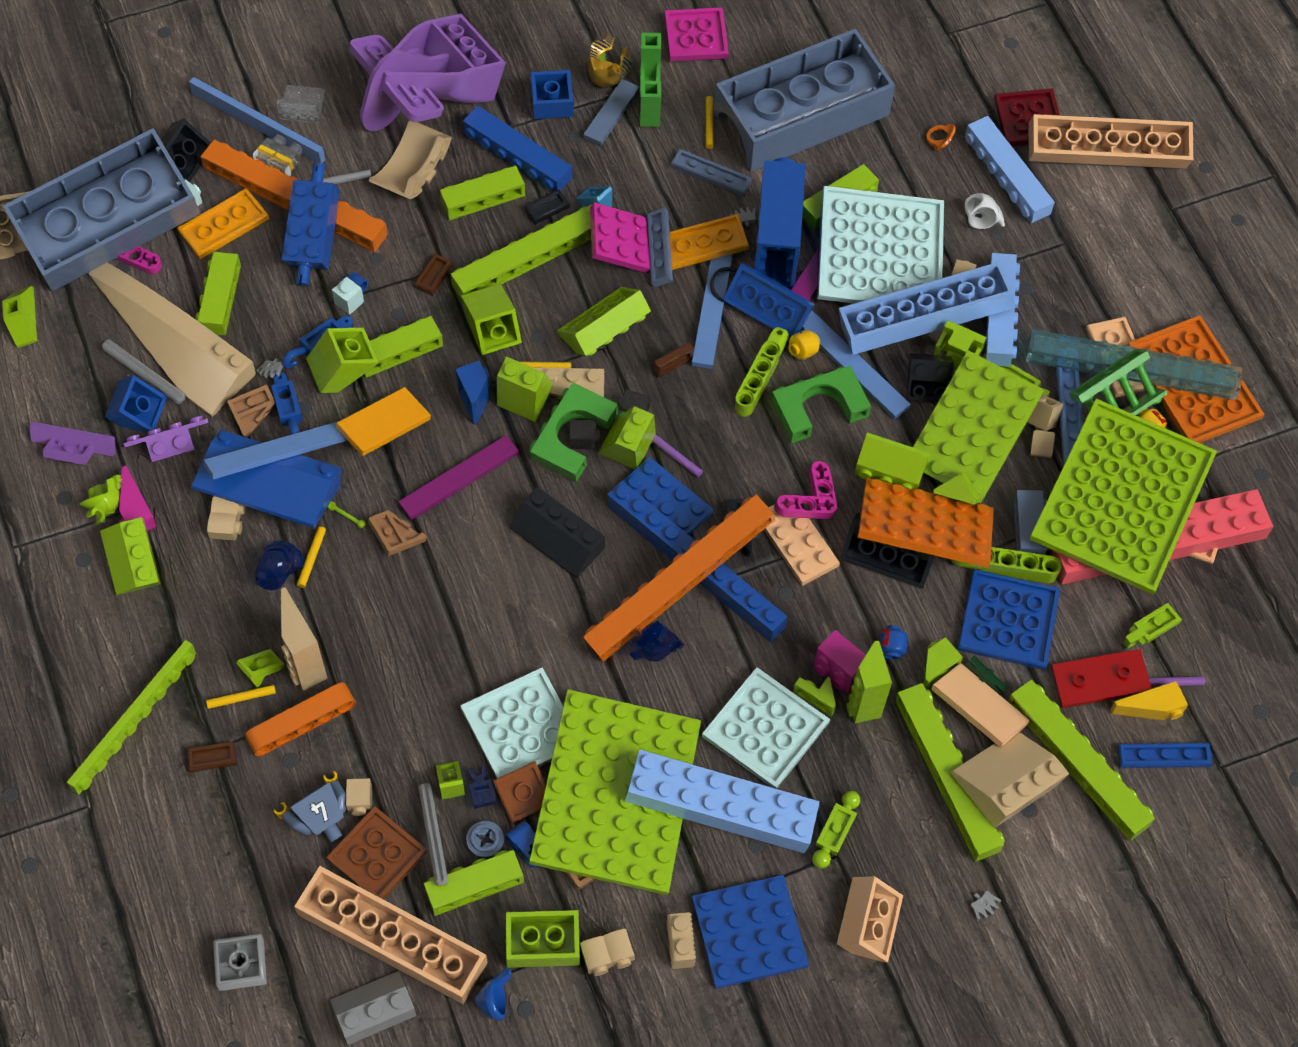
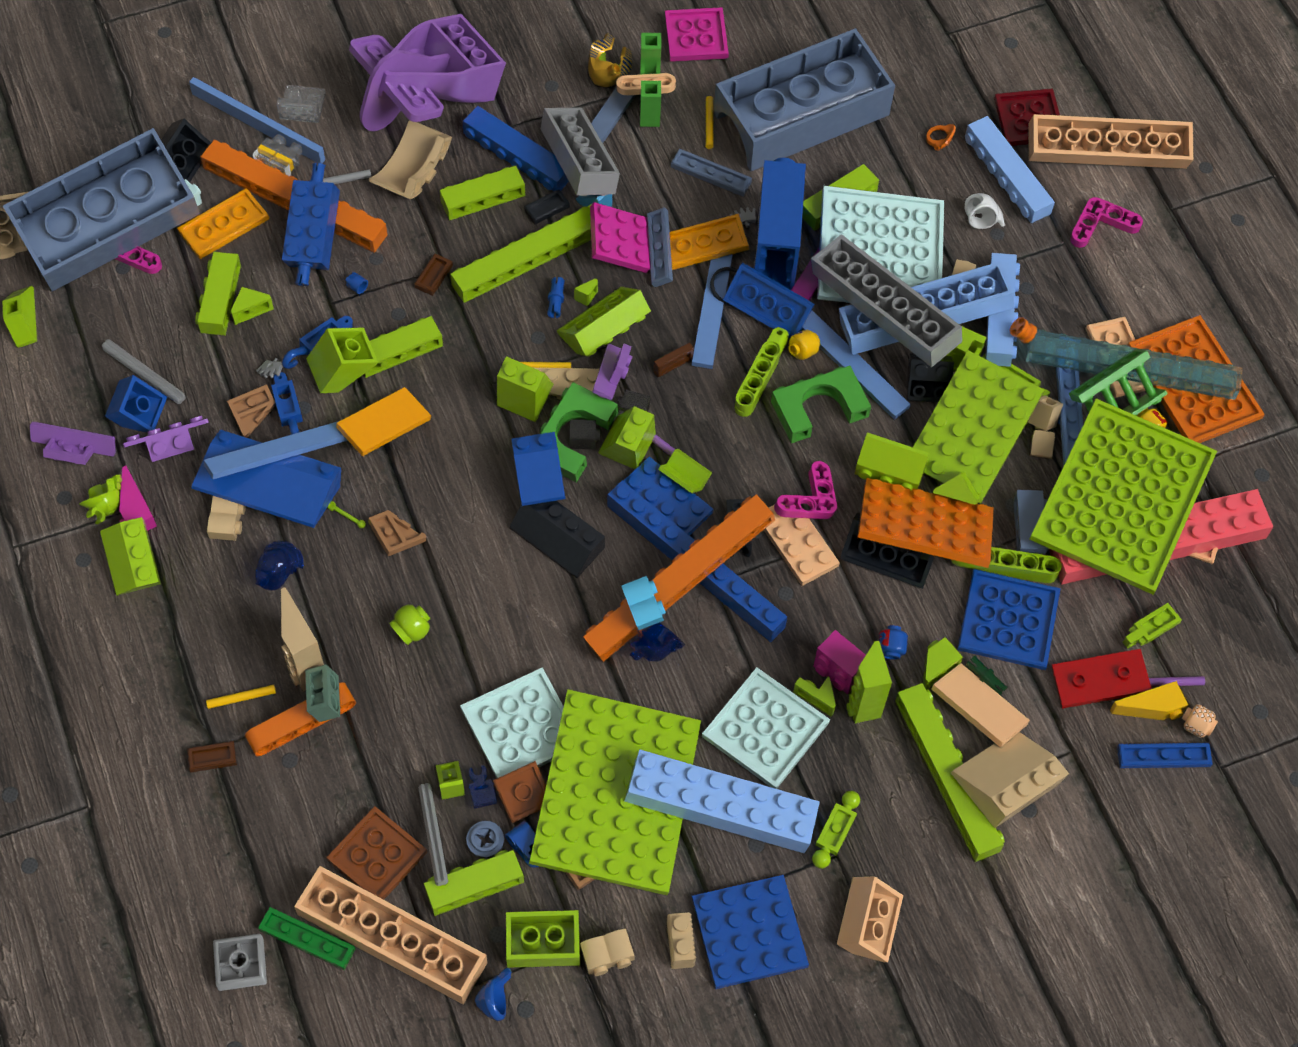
(128, 722): lime plate -> none
(188, 352): tan wedge -> none
(250, 304): none -> lime slope
(260, 665): lime slope -> none
(306, 570): yellow bar -> none
(306, 938): none -> green plate
(318, 810): sand blue torso -> none
(322, 693): none -> sand green brick
(348, 295): light aqua brick -> none
(359, 796): tan brick -> none
(373, 1007): light grey slope -> none
(411, 623): none -> lime piece
(458, 477): magenta tile -> none
(473, 388): blue slope -> none
(492, 318): lime slope -> none
(538, 468): none -> blue slope
(552, 94): blue brick -> none
(556, 297): none -> blue pin
(579, 151): none -> light grey brick
(586, 292): none -> lime slope
(612, 368): none -> medium lavender bracket
(632, 83): none -> light nougat plate
(643, 603): none -> medium azure brick
(686, 471): none -> lime panel
(887, 300): none -> light grey brick
(984, 905): light grey piece -> none
(1022, 330): none -> orange wheel
(1082, 761): lime brick -> none
(1102, 214): none -> dark pink beam
(1199, 721): none -> light nougat head

